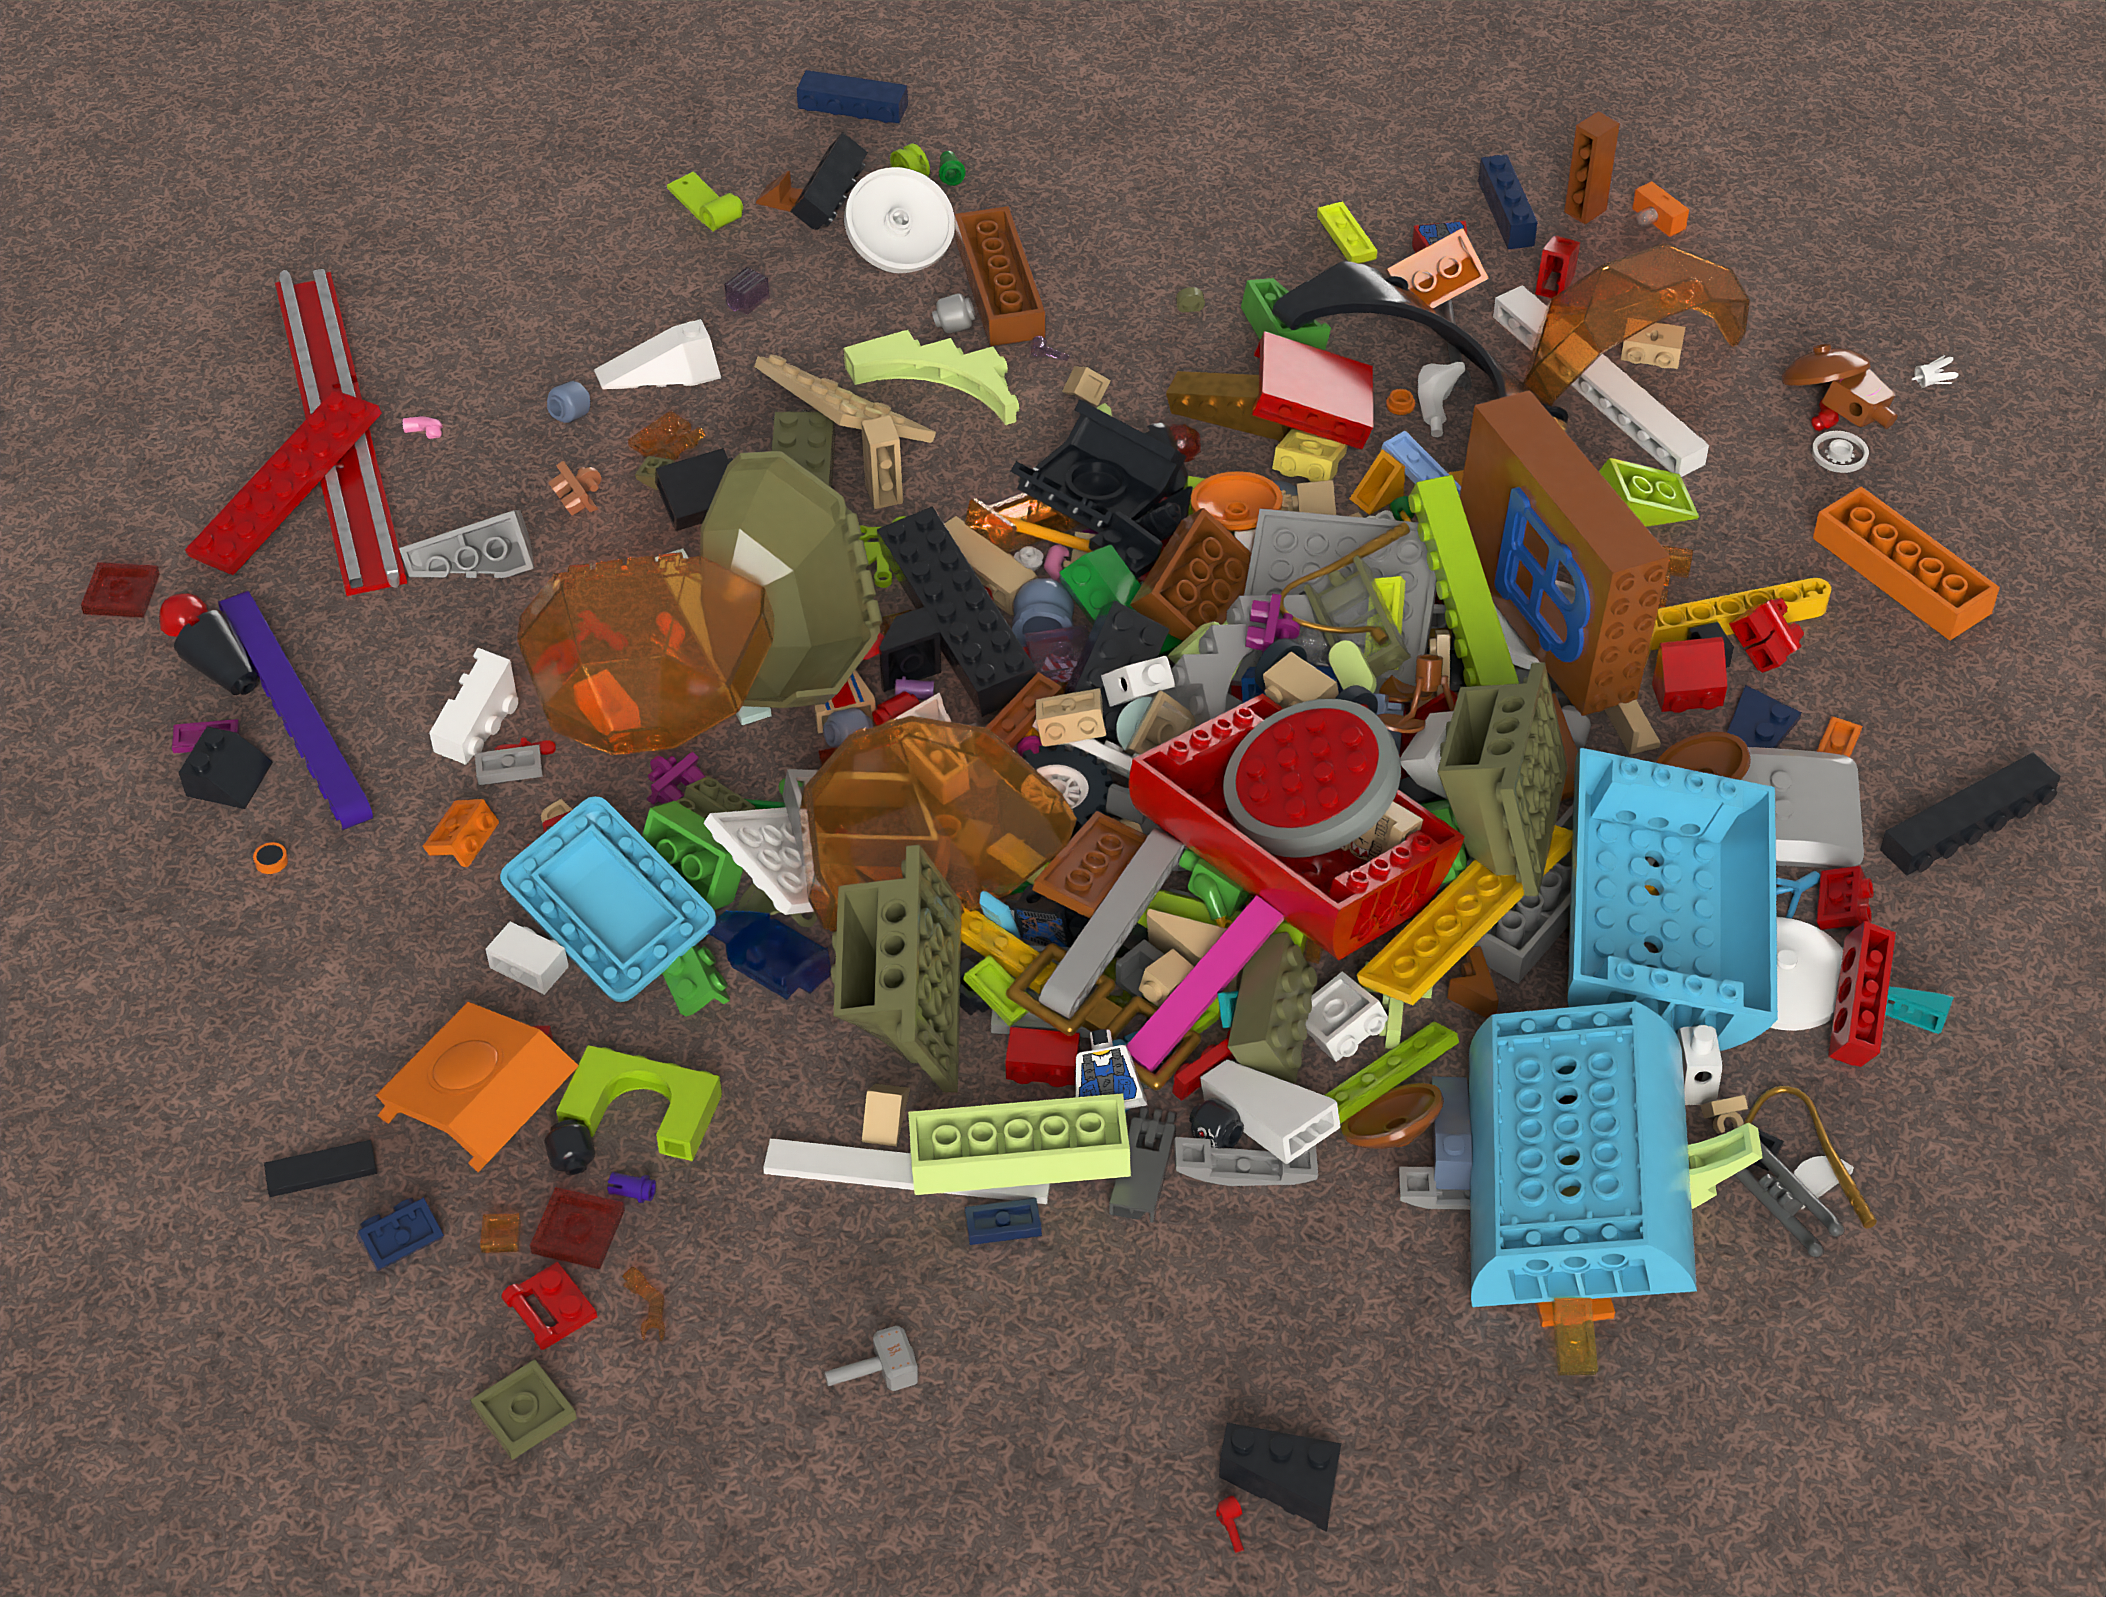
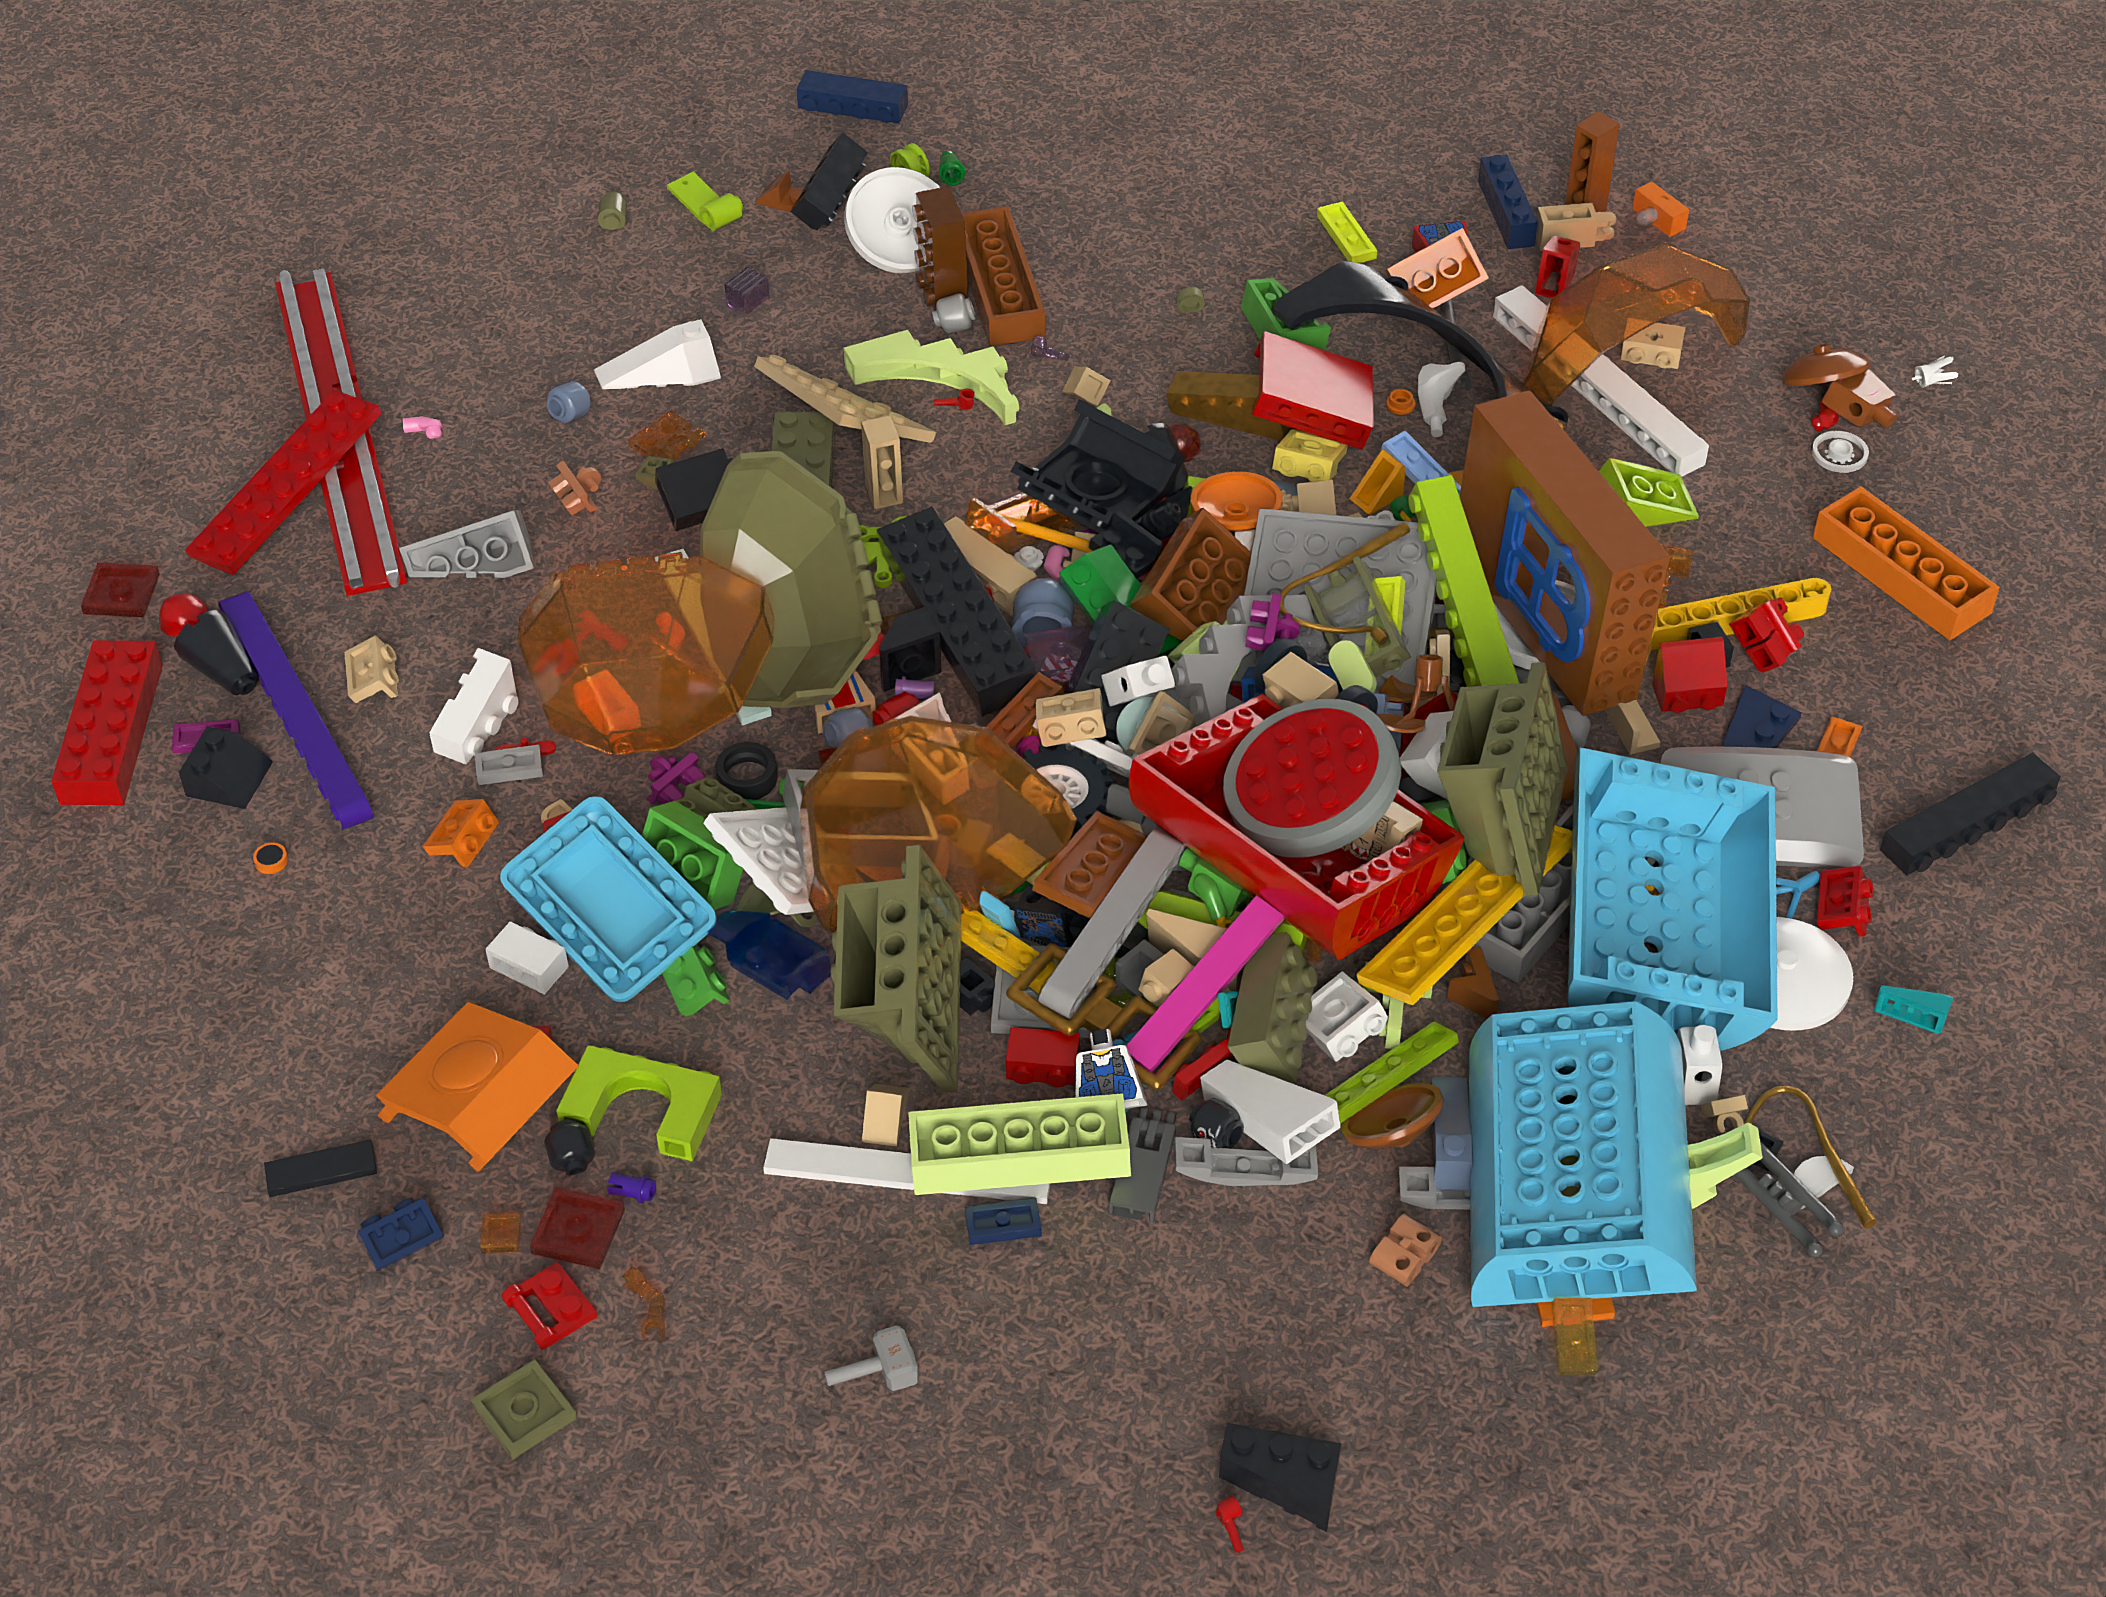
(107, 723): none -> red brick
(371, 669): none -> tan bracket
(612, 211): none -> olive brick
(747, 752): none -> black tyre
(940, 245): none -> reddish brown brick
(964, 401): none -> red hand
(990, 983): lime tile -> none
(1405, 1249): none -> nougat piece
(1574, 222): none -> tan hinge
(1710, 753): dark orange dish -> none
(1862, 994): red brick -> none

